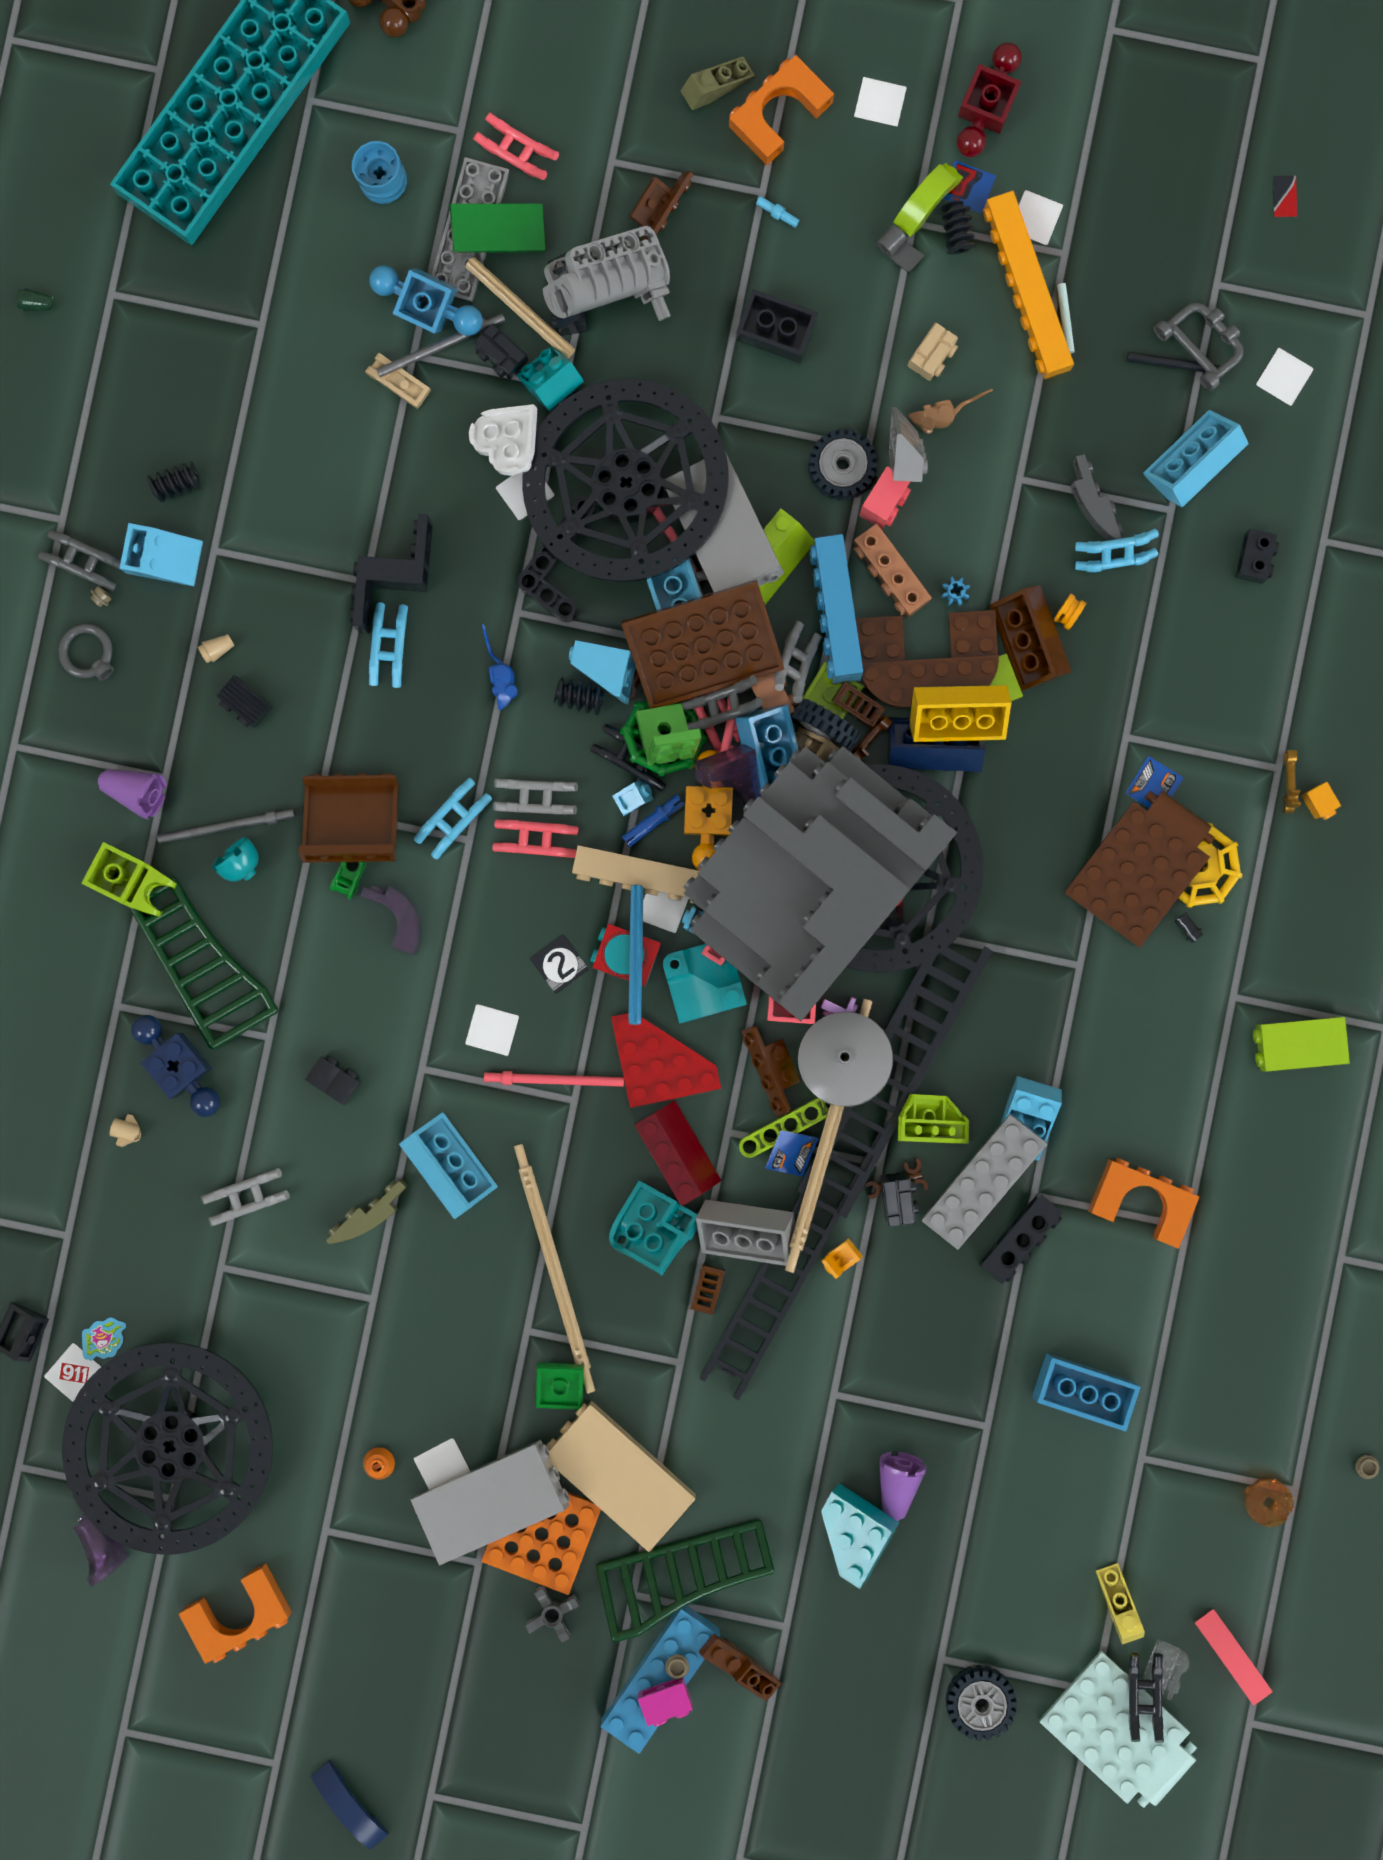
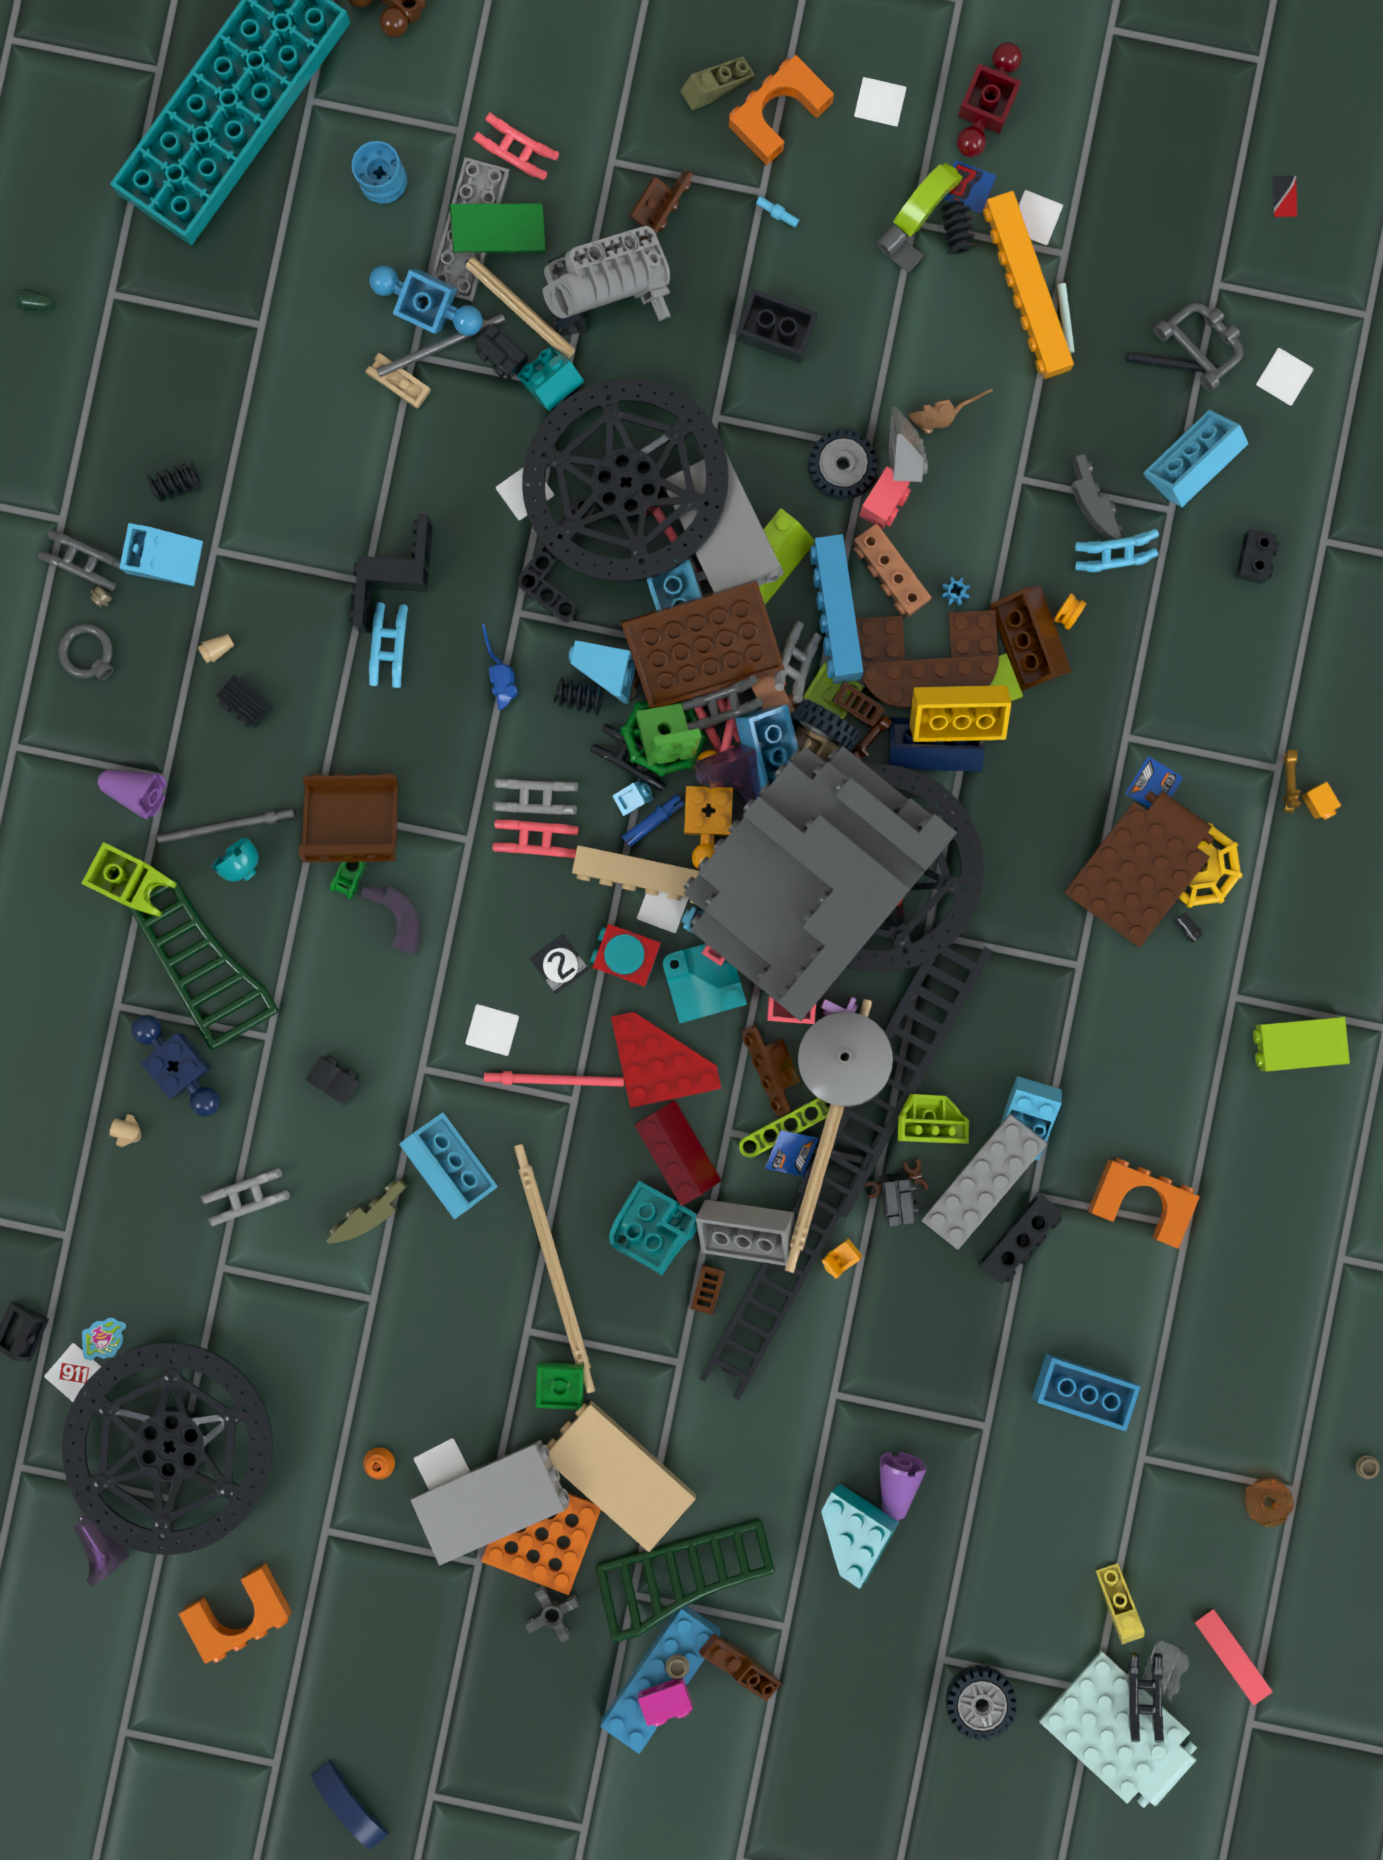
(437, 818): medium azure piece -> none
(506, 437): white plate -> none
(635, 960): dark azure axle -> none
(933, 351): tan brick -> none

